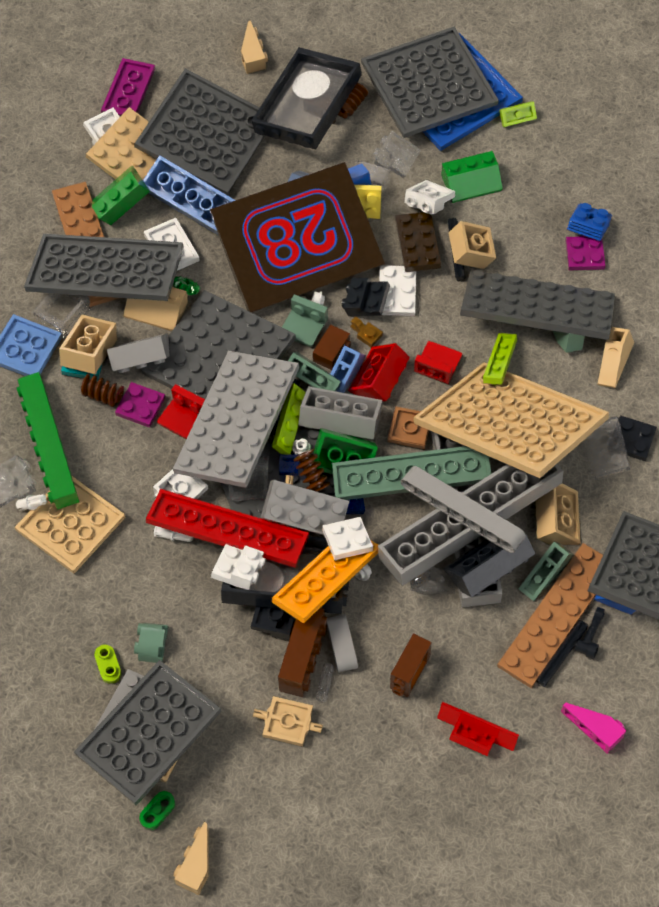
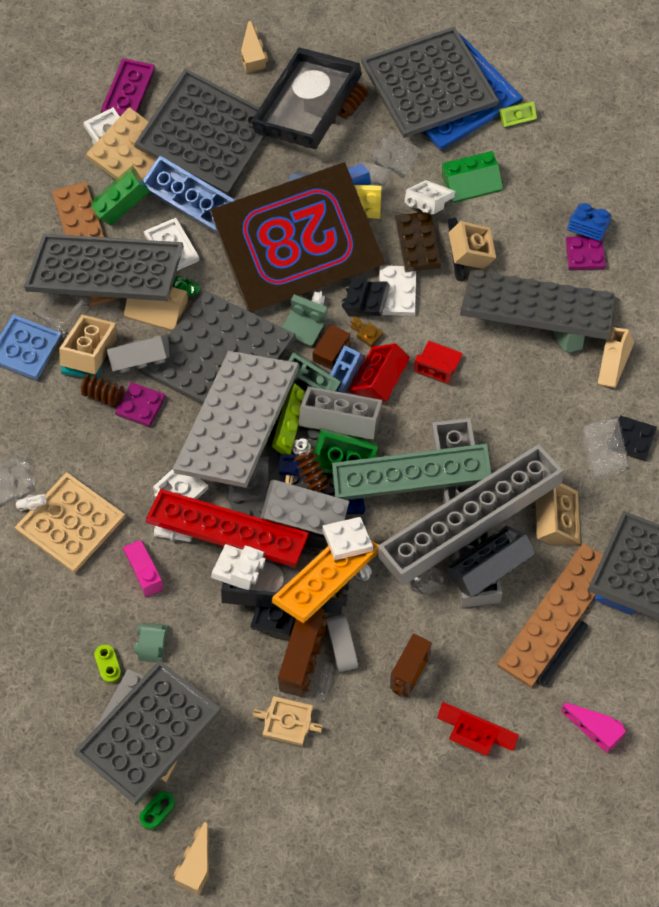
(48, 441): green brick -> none
(143, 568): none -> dark pink slope
(181, 411): red bracket -> none
(404, 431): medium nougat plate -> none
(463, 509): light grey beam -> none
(500, 358): lime plate -> none
(512, 421): tan plate -> none
(546, 570): sand green slope -> none
(587, 646): black brick -> none

